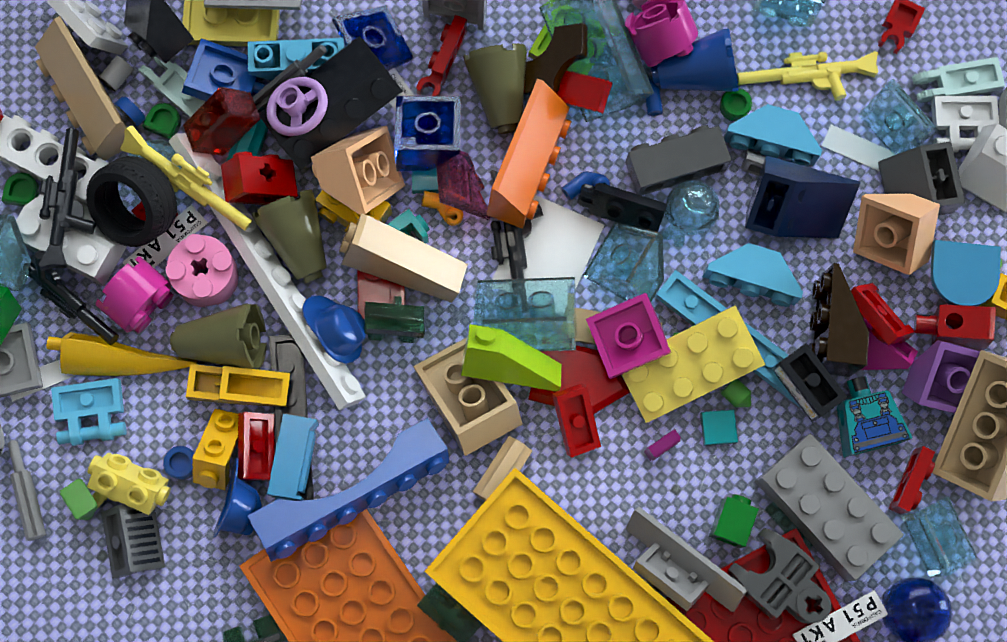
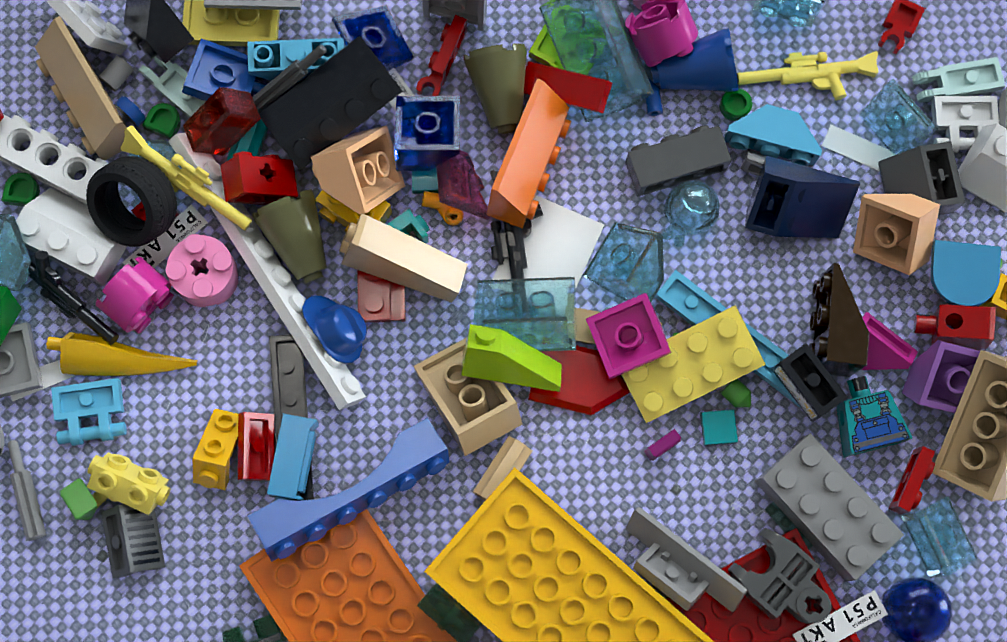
(67, 212): black piece -> none
(179, 462): blue tile -> none
(223, 338): olive cone -> none
(237, 385): yellow slope -> none
(239, 503): blue piece -> none
(295, 103): lavender piece -> none
(394, 320): clear green hips -> none
(565, 49): dark brown tile -> none
(573, 187): blue arm -> none
(576, 420): red plate -> none
(622, 206): black hinge -> none
(734, 521): green brick -> none
(755, 273): medium azure slope -> none
(884, 322): red plate -> none

